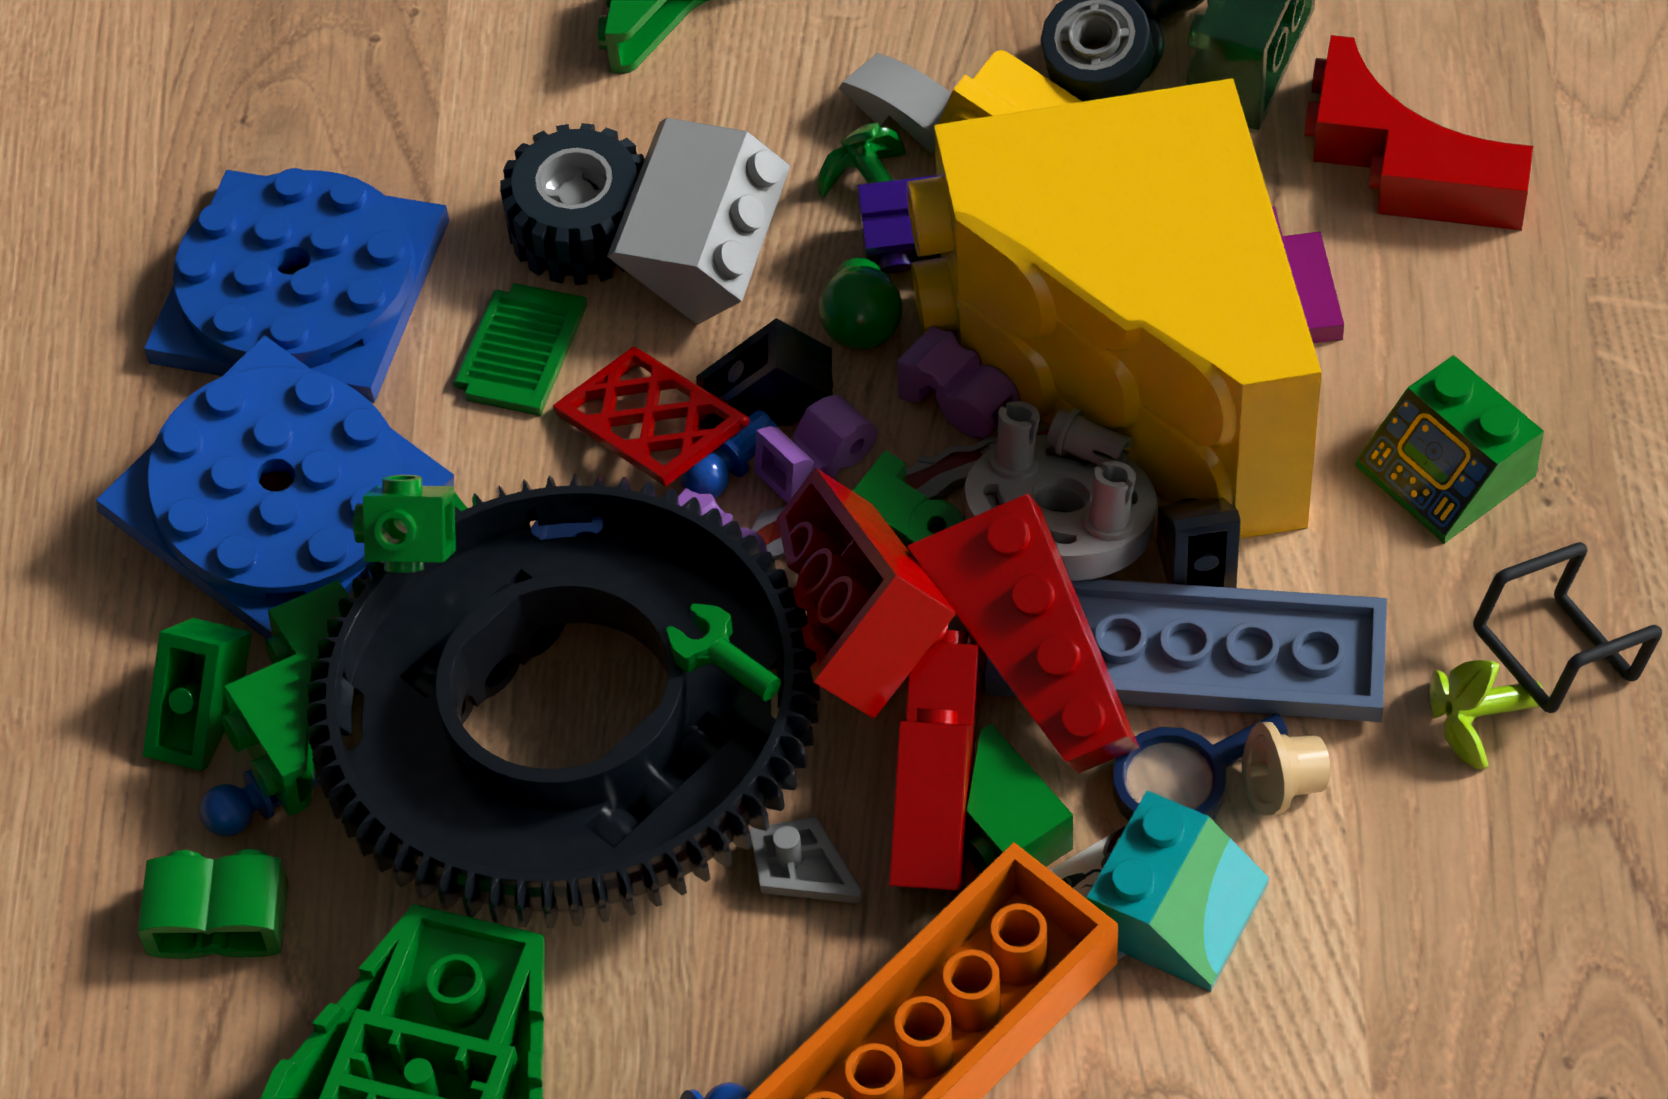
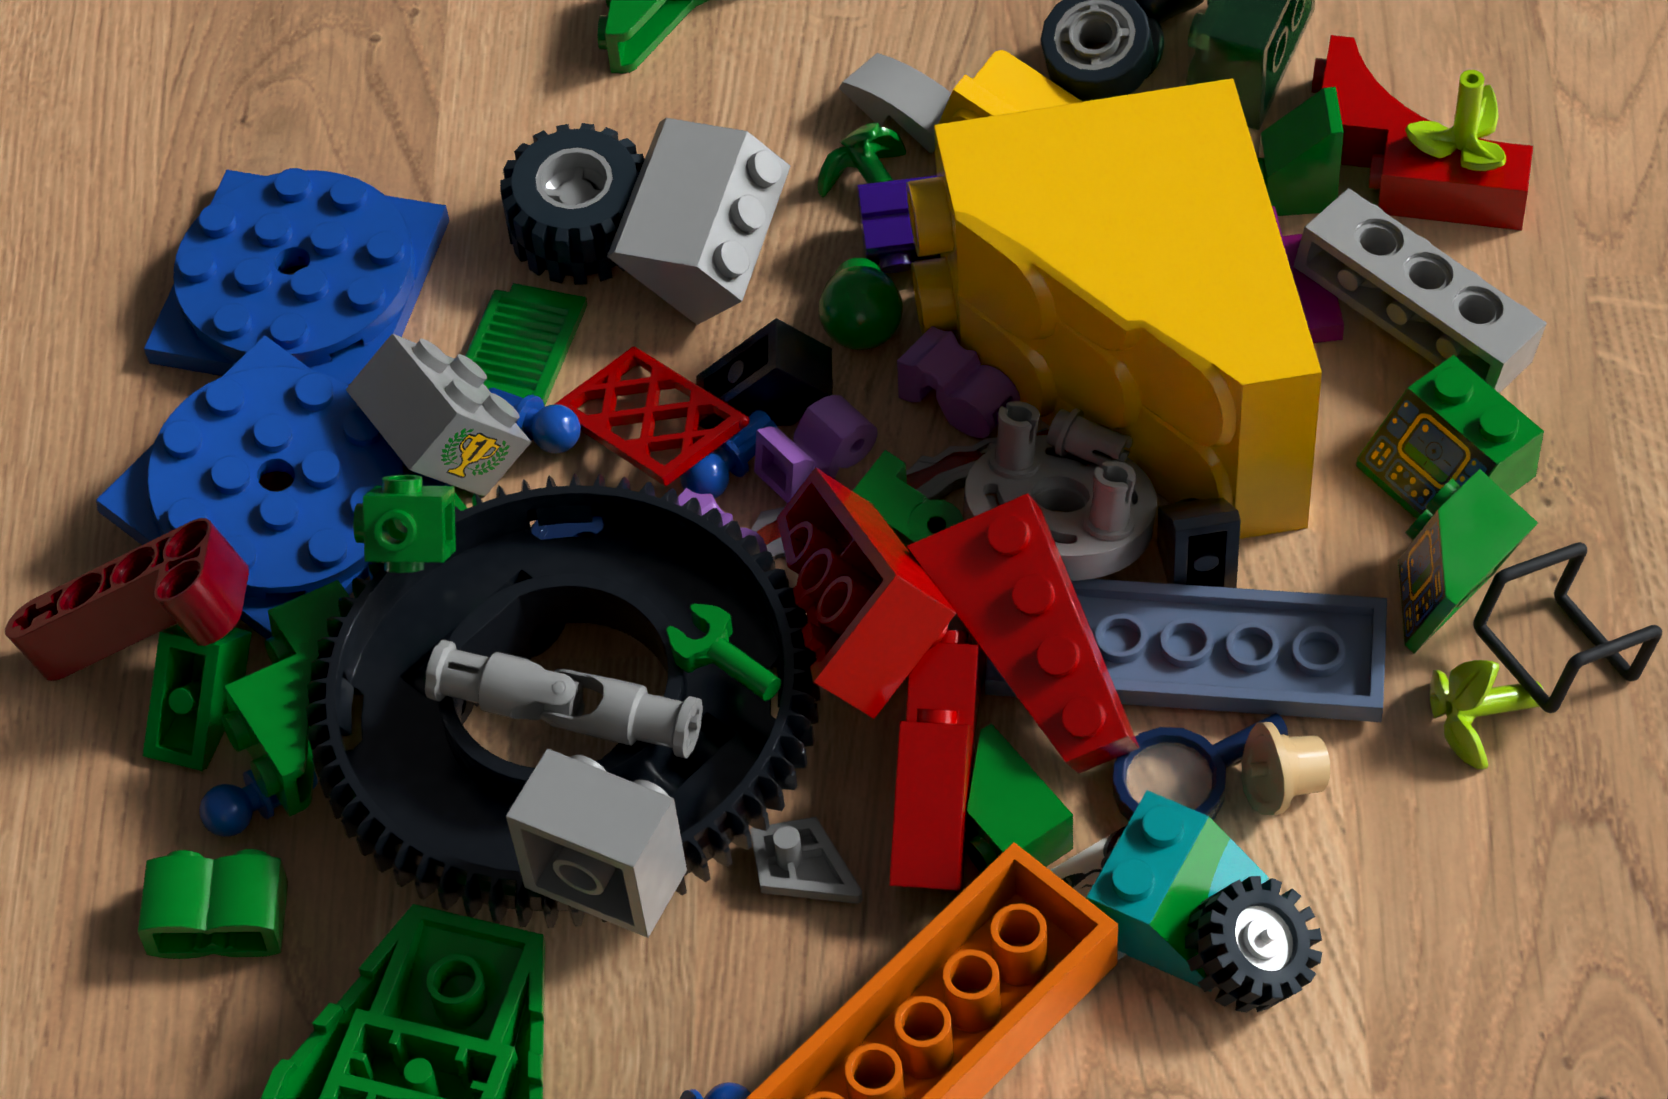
(174, 579): none -> dark red beam
(439, 414): none -> light grey brick
(526, 690): none -> light grey piece
(551, 427): none -> blue axle
(598, 841): none -> light grey brick
(1253, 944): none -> black wheel
(1303, 156): none -> green slope
(1417, 291): none -> light grey brick
(1455, 552): none -> green slope
(1474, 118): none -> lime plant

